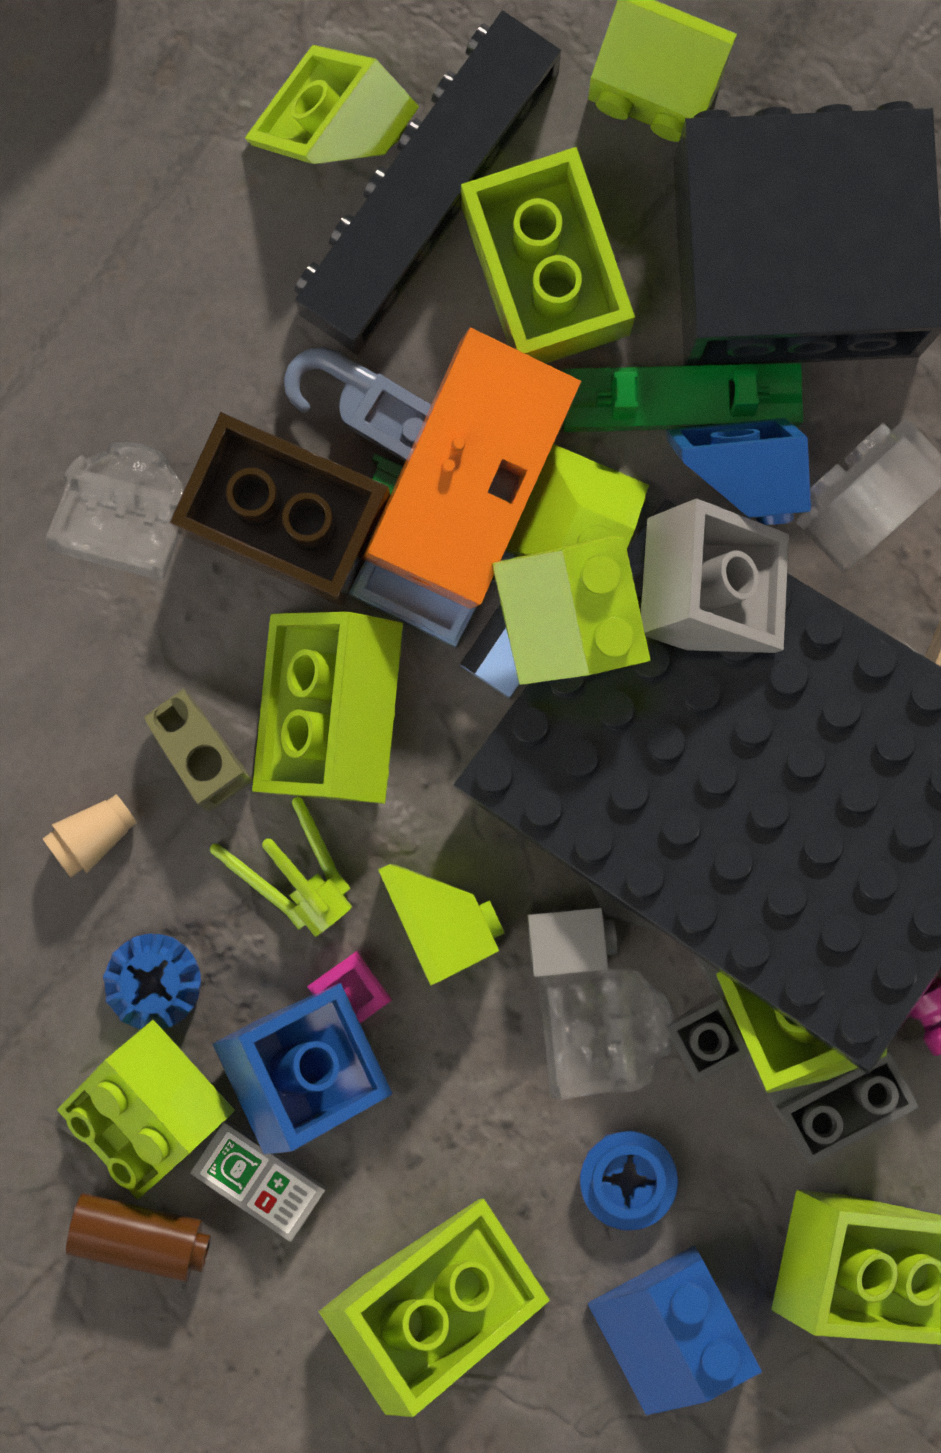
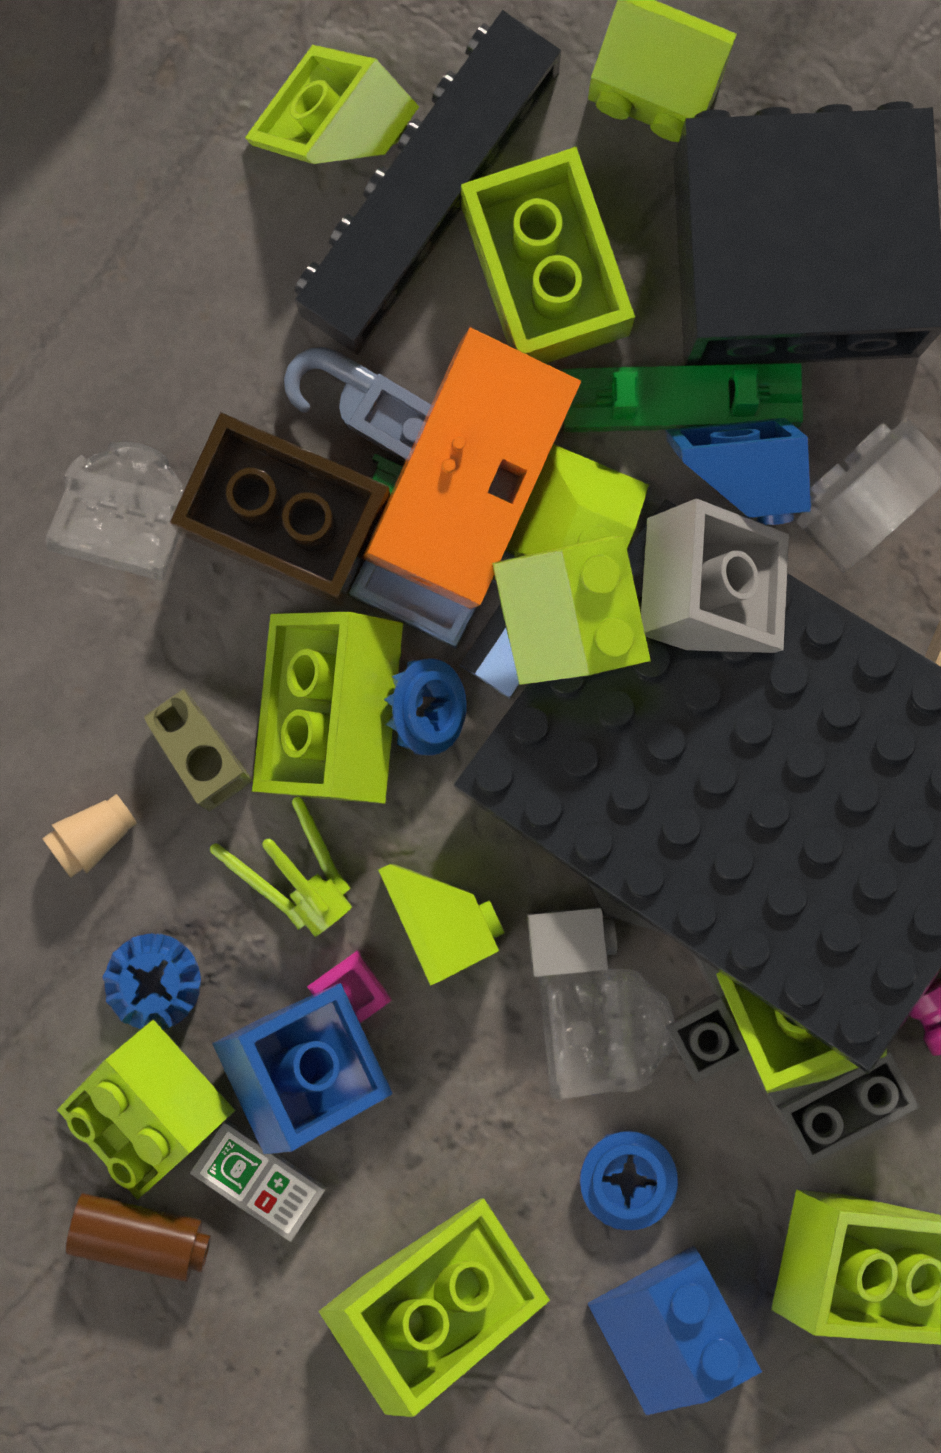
(443, 717): none -> blue gear

